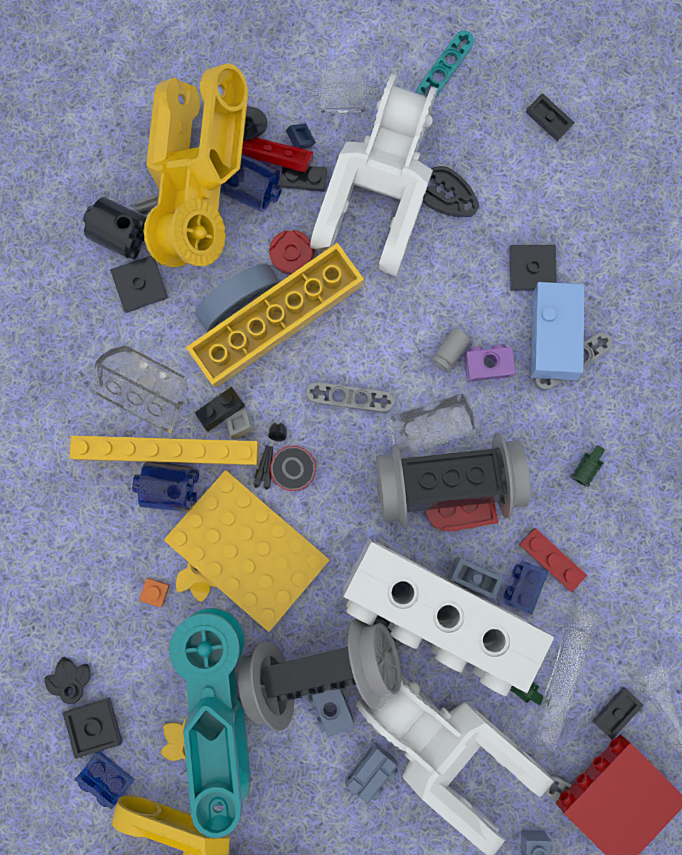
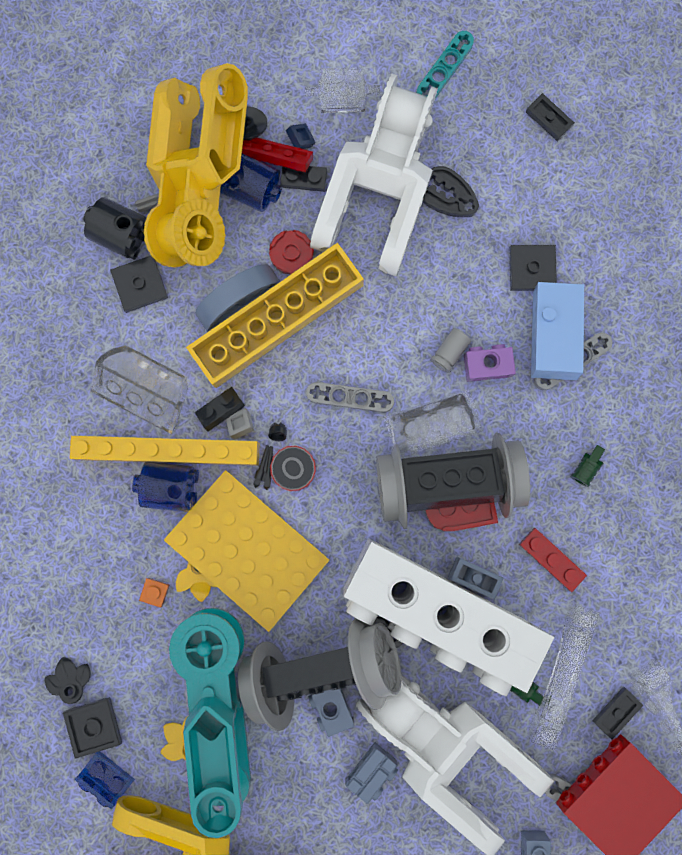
(525, 587): clear blue bracket -> none

